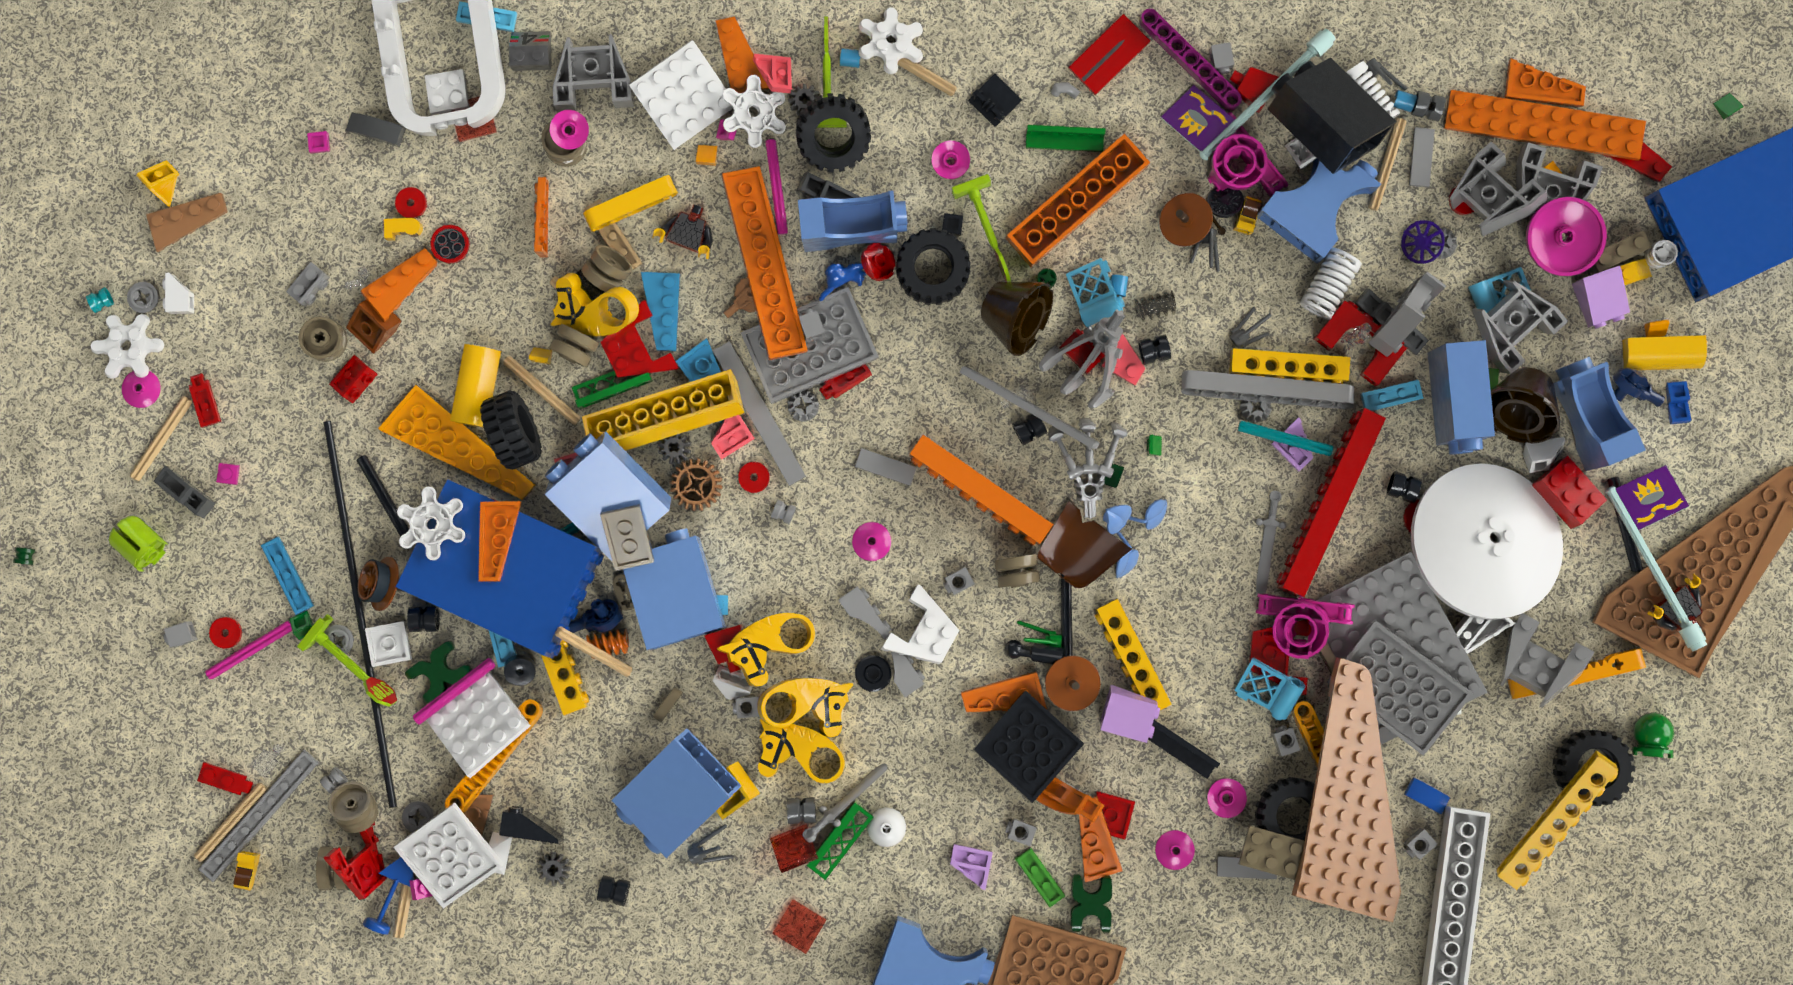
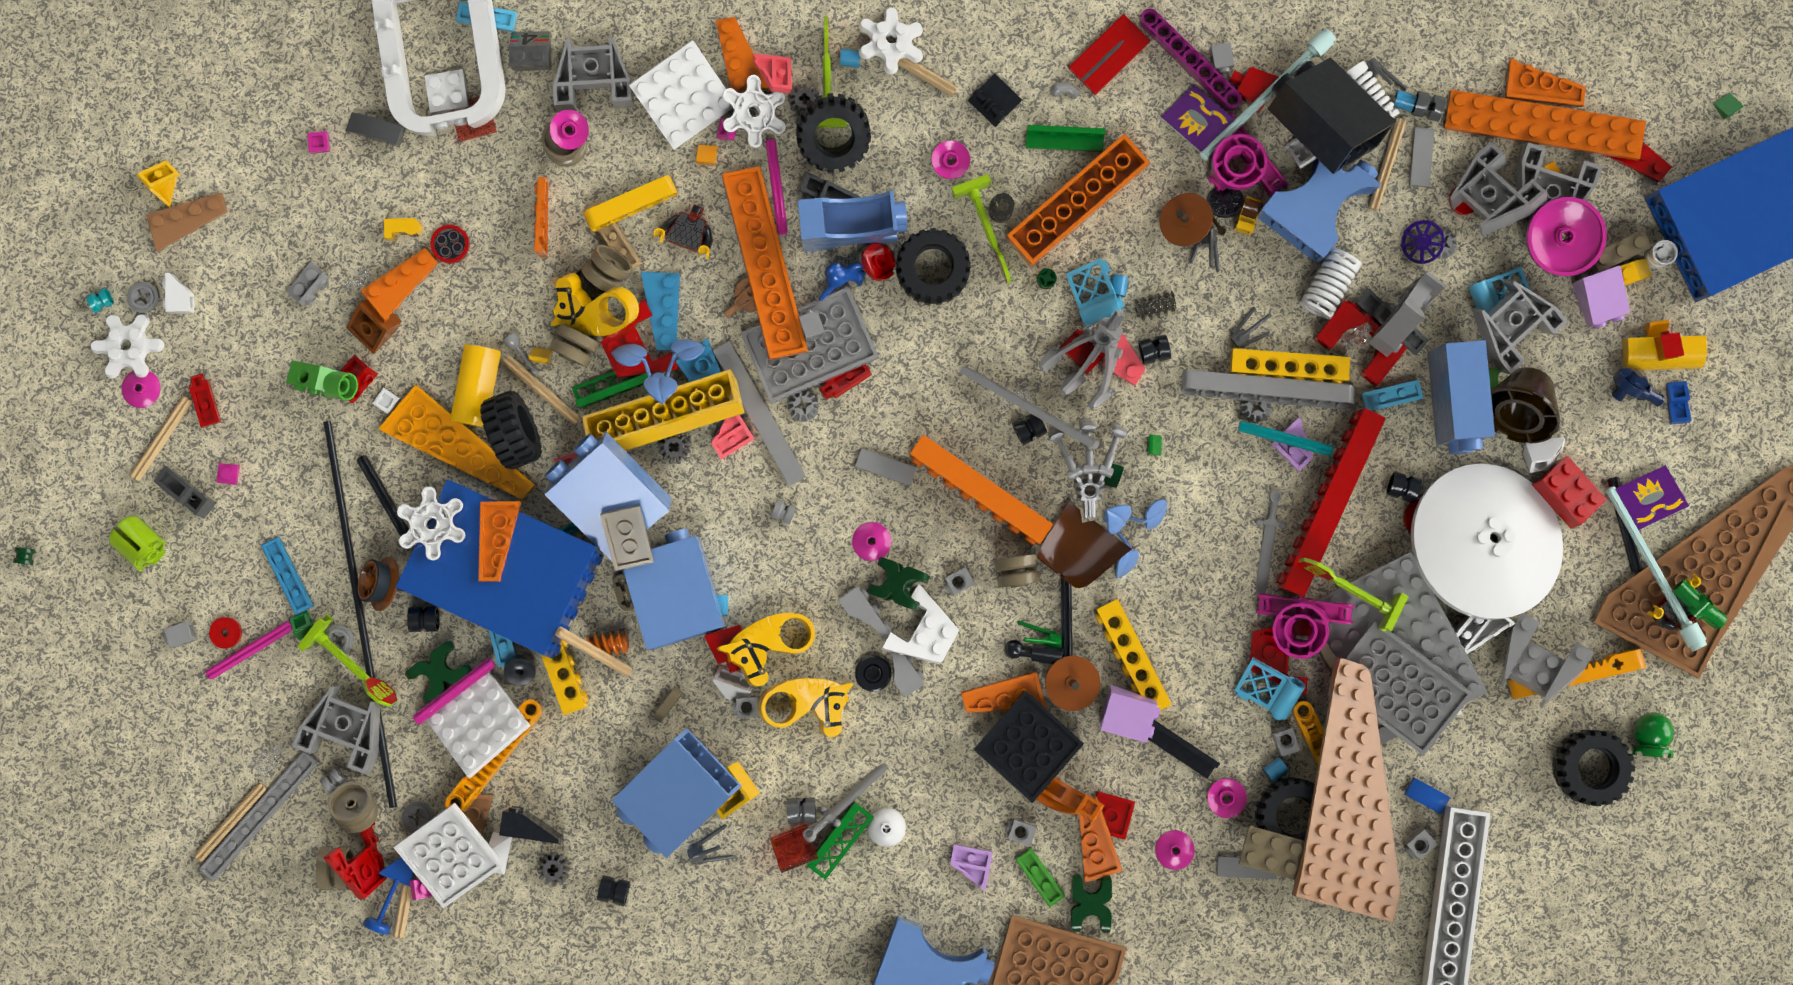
(224, 779): red hinge -> none
(246, 870): yellow leg -> none
(311, 339): dark tan wheel -> none
(322, 379): none -> bright green brick
(343, 724): none -> light grey wedge
(386, 401): none -> white tile
(388, 644): white plate -> none
(405, 196): red piece -> none
(512, 342): none -> light grey hinge
(598, 617): dark blue pin -> none
(658, 385): none -> medium blue plant
(704, 499): medium nougat gear -> none
(754, 468): red piece -> none
(794, 741): yellow animal -> none
(799, 926): clear red tile -> none
(898, 583): none -> dark green piece
(953, 223): black plate -> none
(1008, 206): none -> clear smoke piece
(1017, 313): dark brown cone -> none
(1276, 769): none -> dark azure beam
(1391, 611): none -> lime piece
(1557, 810): yellow brick -> none
(1598, 423): medium blue brick -> none
(1669, 345): none -> red brick
(1699, 604): none -> green piece

